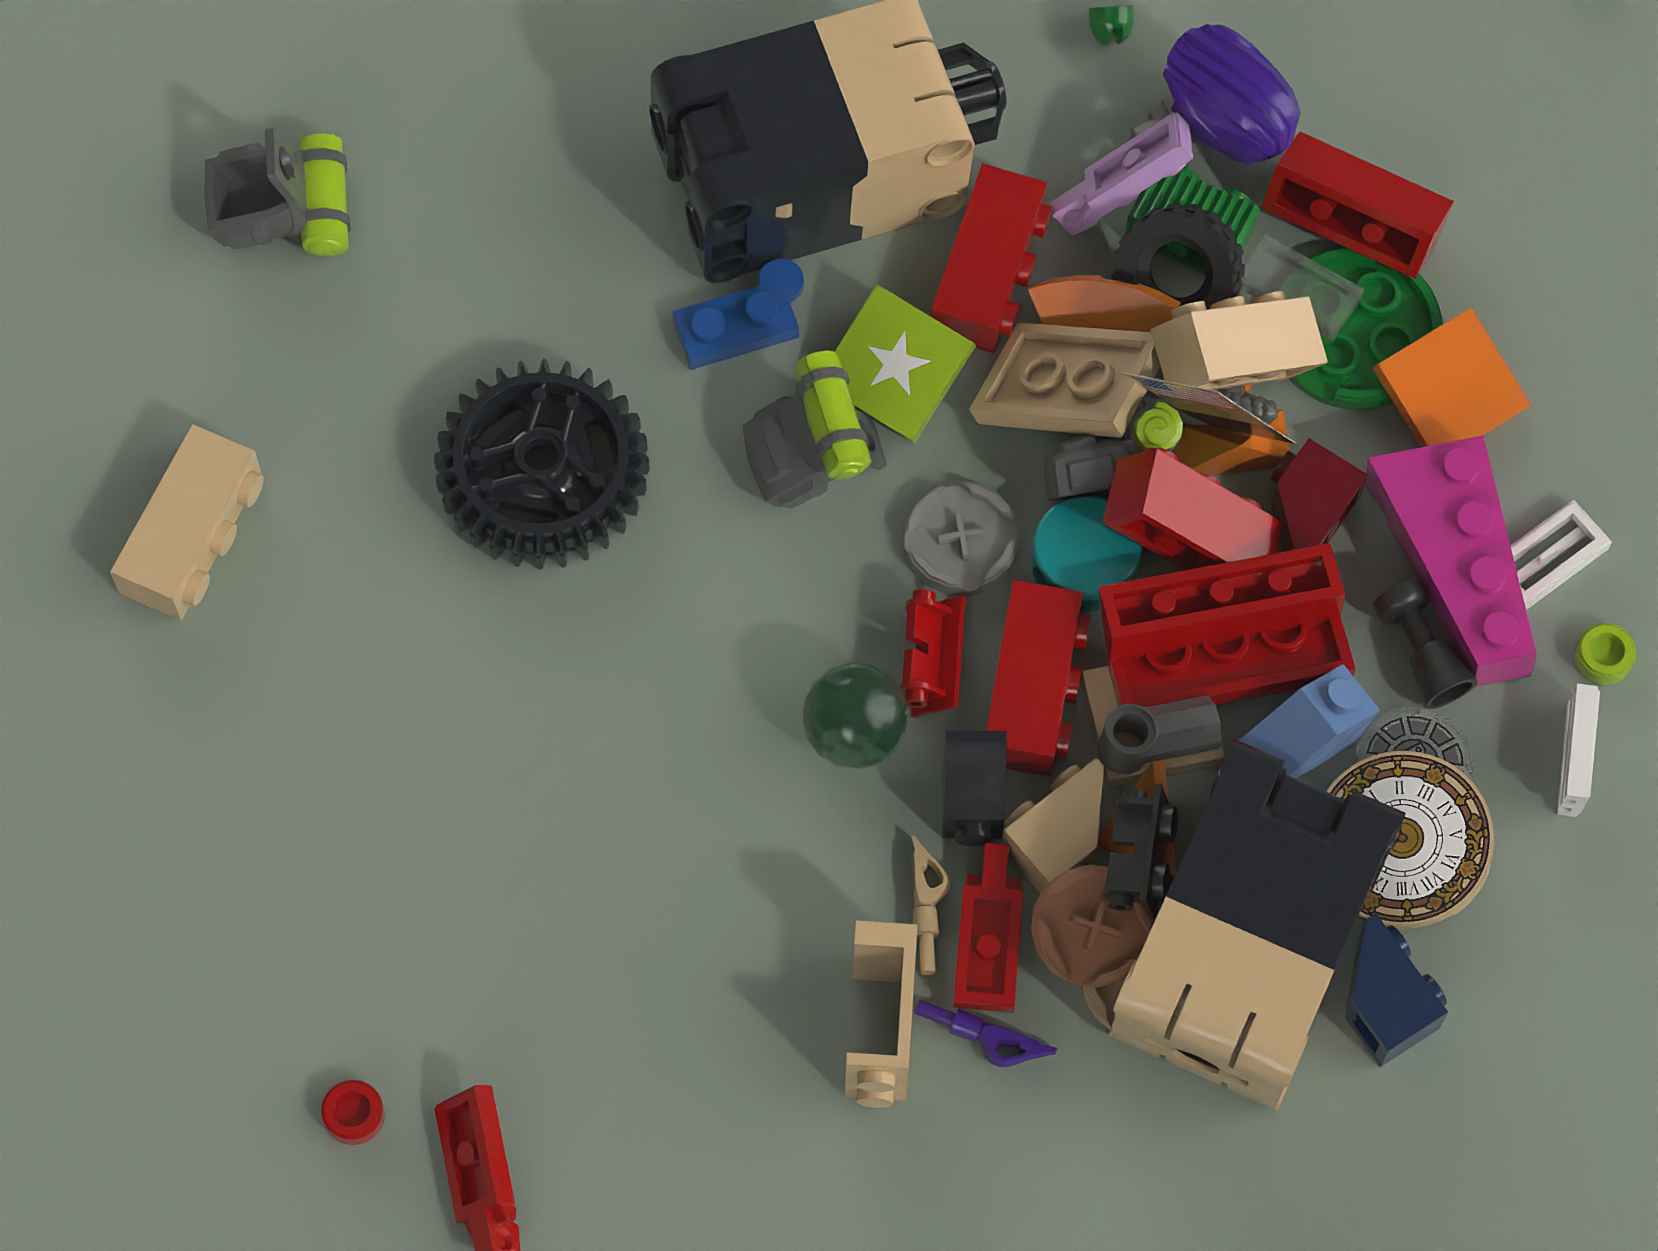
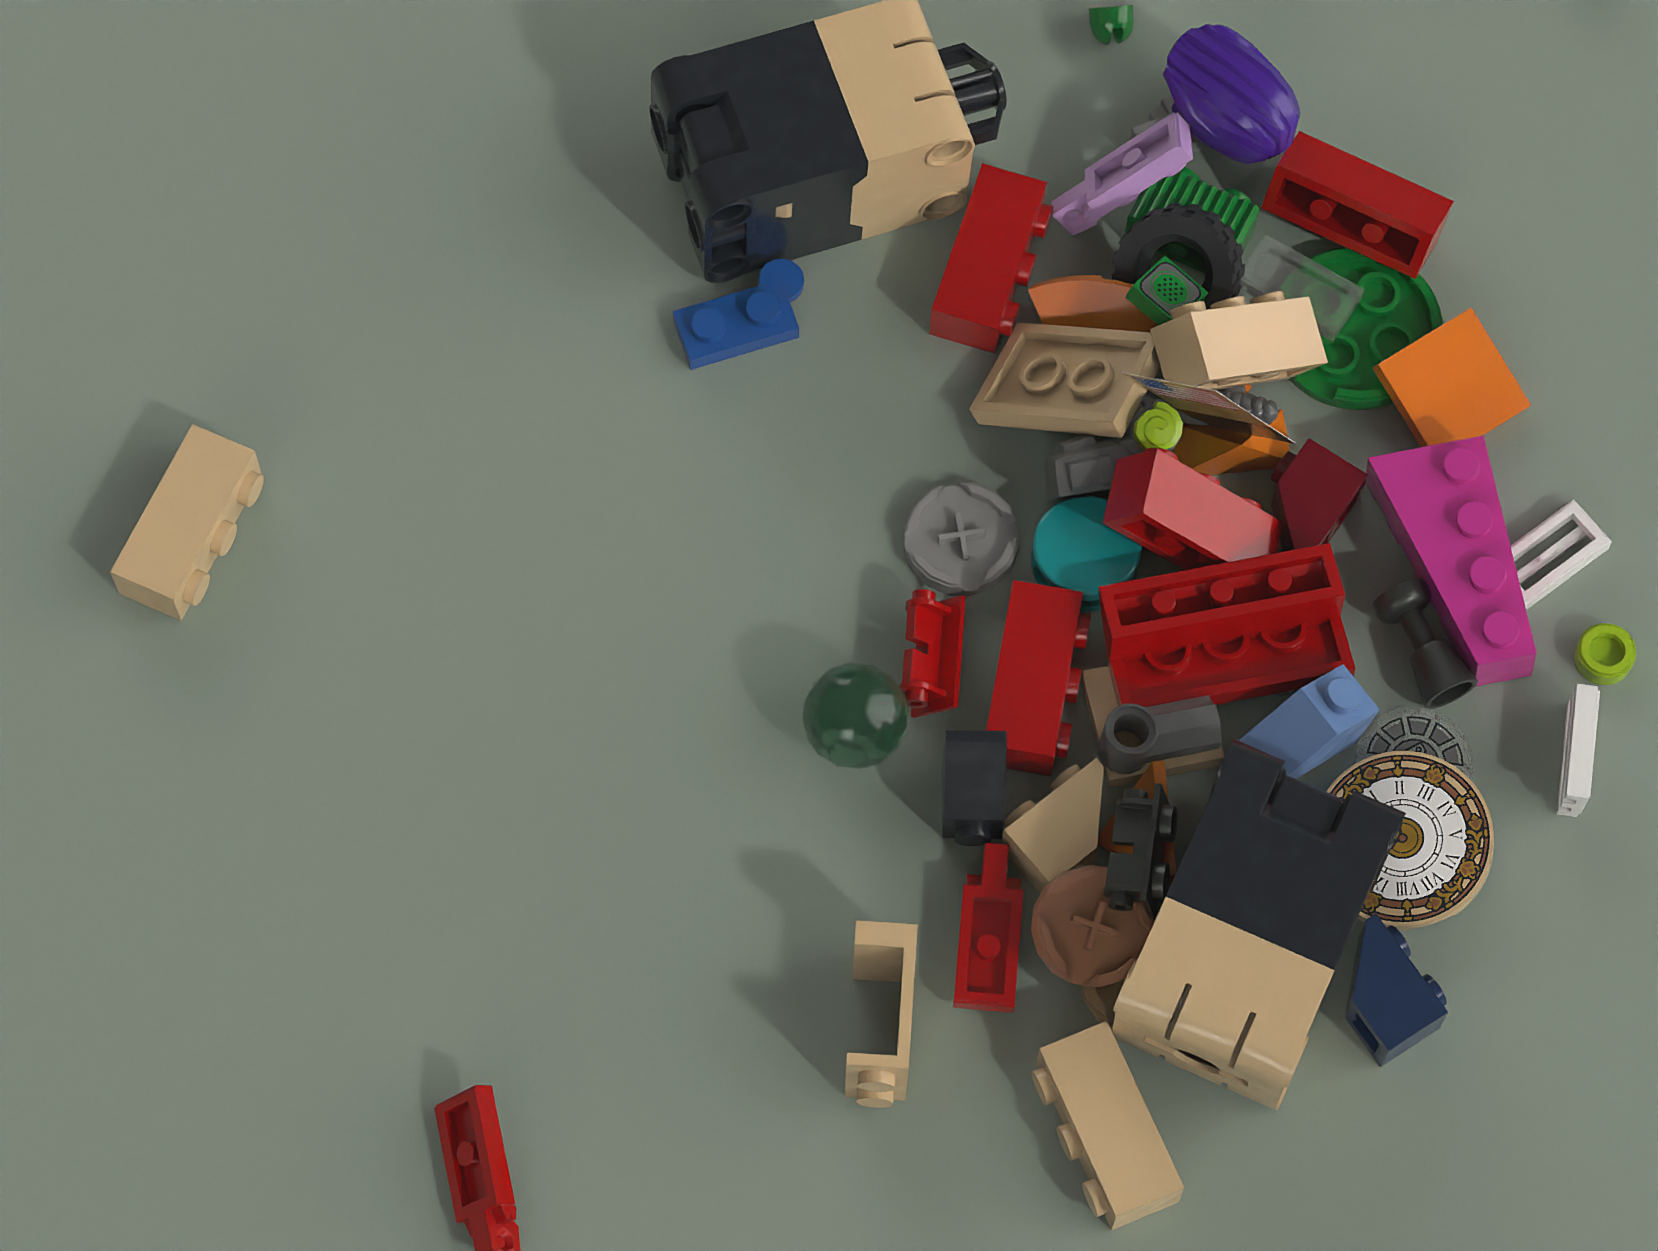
(279, 193): dark grey piece -> none
(353, 1112): red tile -> none
(572, 490): black gear -> none
(811, 436): dark grey piece -> none
(900, 362): lime tile -> none
(924, 903): tan hand -> none
(989, 1035): dark purple hand -> none
(1106, 1126): none -> tan brick
(1164, 289): none -> green tile

